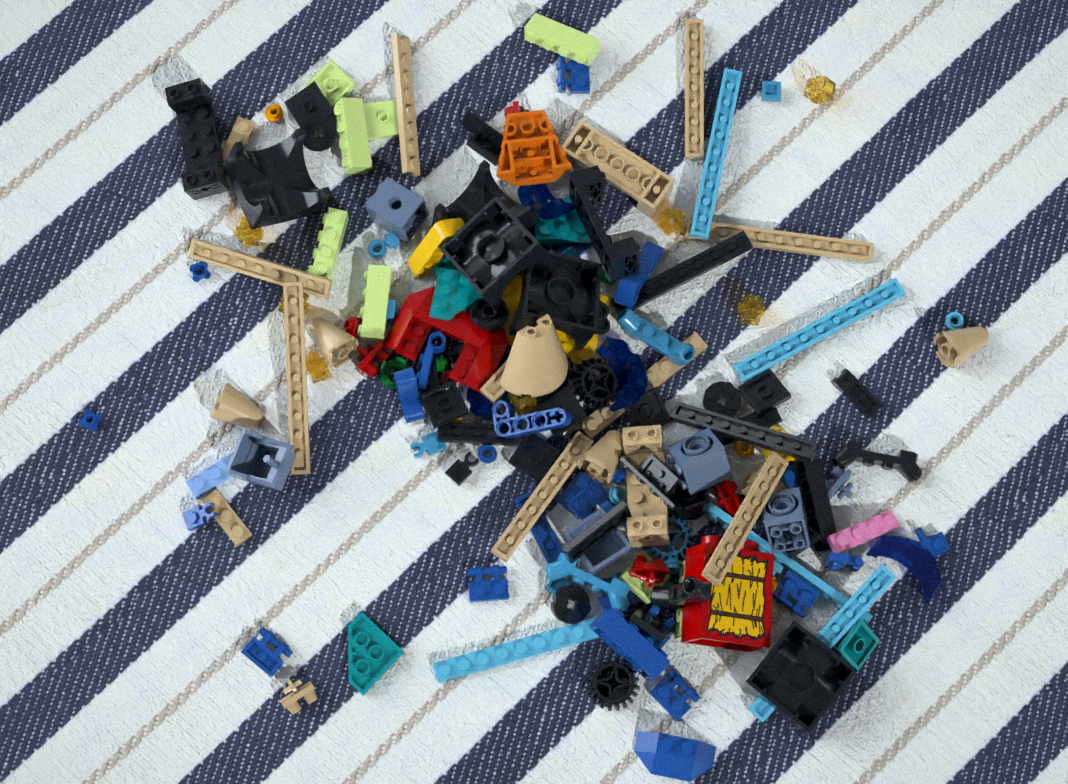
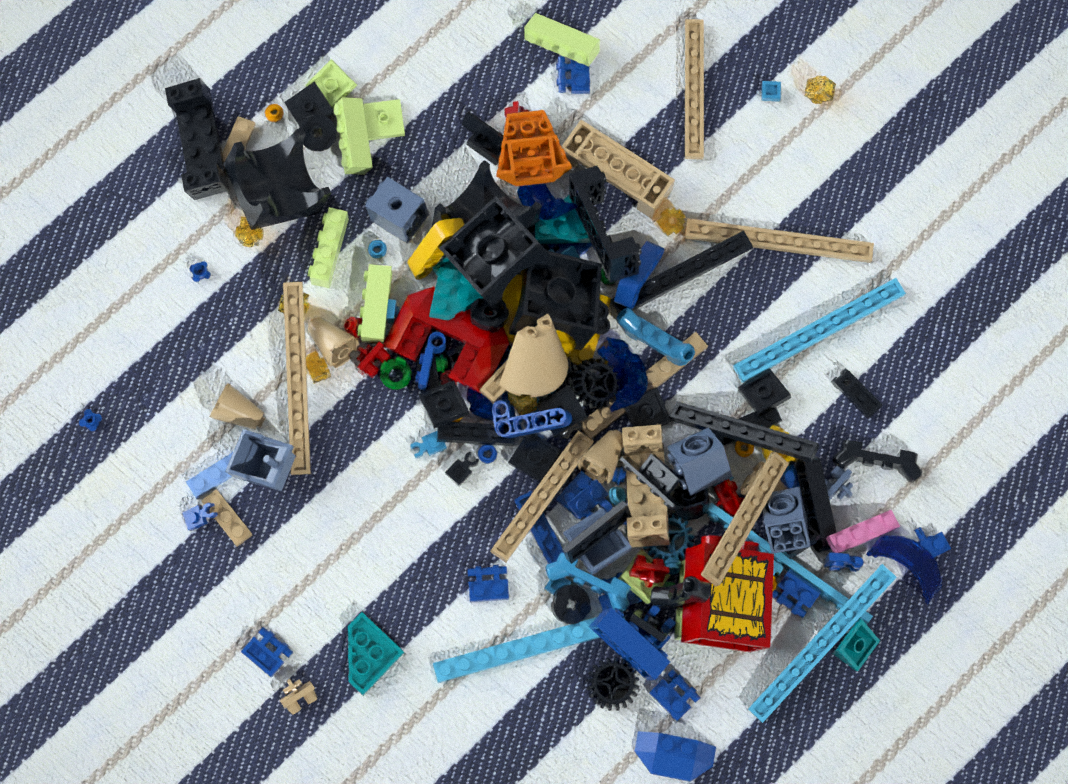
(258, 267): tan plate -> none
(391, 240): dark azure plate -> none
(405, 105): tan plate -> none
(408, 395): blue beam -> none
(716, 154): medium azure plate -> none
(724, 390): black plate -> none
(750, 310): clear yellow brick -> none
(800, 678): black piece -> none
(958, 317): medium azure plate -> none
(959, 344): tan cone -> none

